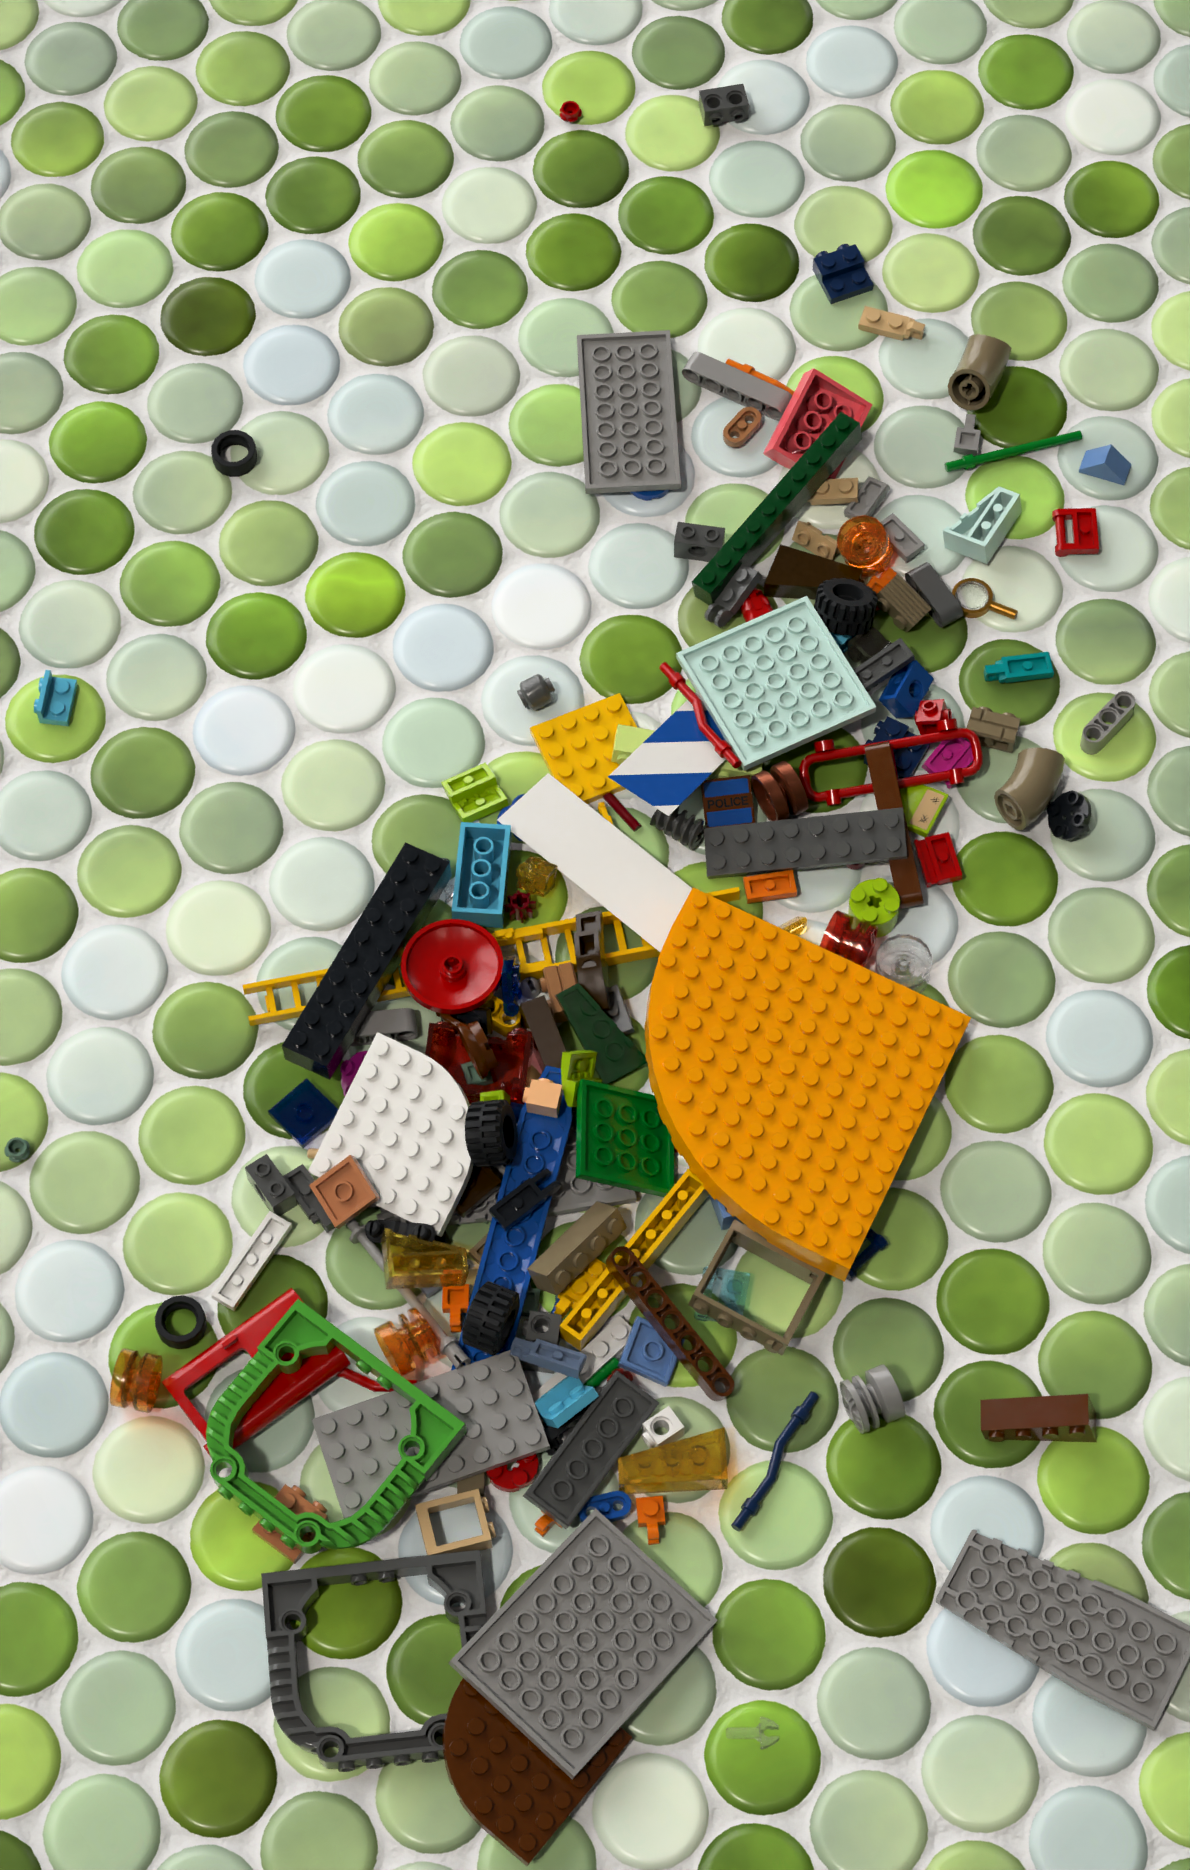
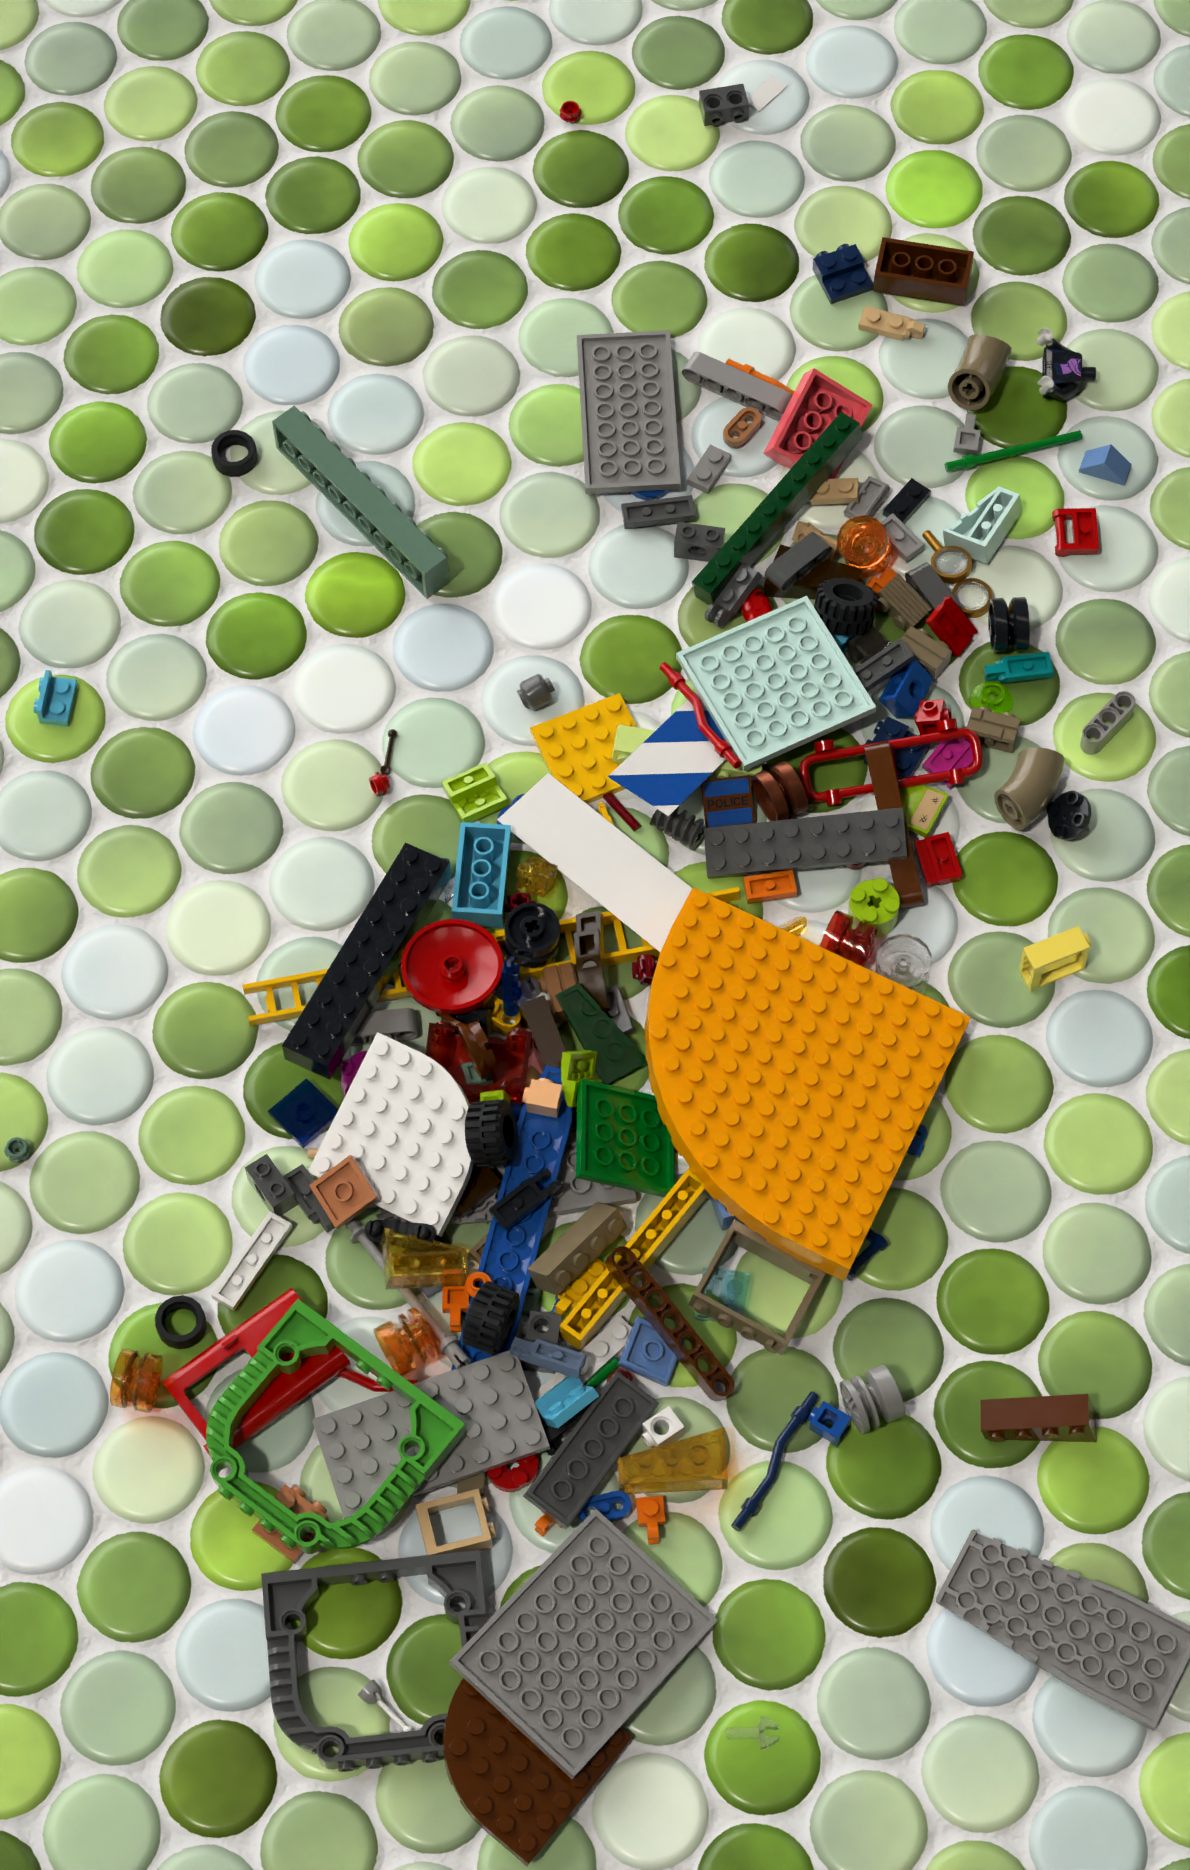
(361, 502): none -> sand green brick
(372, 1694): none -> hinge
(379, 784): none -> red plate
(386, 769): none -> dark brown hinge
(477, 1276): none -> orange plate
(532, 935): none -> black wheel
(644, 968): none -> dark red gear
(658, 512): none -> dark grey plate
(709, 469): none -> light grey plate
(765, 93): none -> white sticker
(798, 561): none -> dark grey beam
(827, 1413): none -> blue brick
(907, 501): none -> black plate
(917, 1144): none -> blue piece
(923, 271): none -> reddish brown brick
(931, 654): none -> dark tan brick
(950, 562): none -> piece
(951, 626): none -> red plate
(1002, 697): none -> clear neon green piece
(1009, 624): none -> black wheel
(1054, 958): none -> light yellow window
(1061, 369): none -> torso

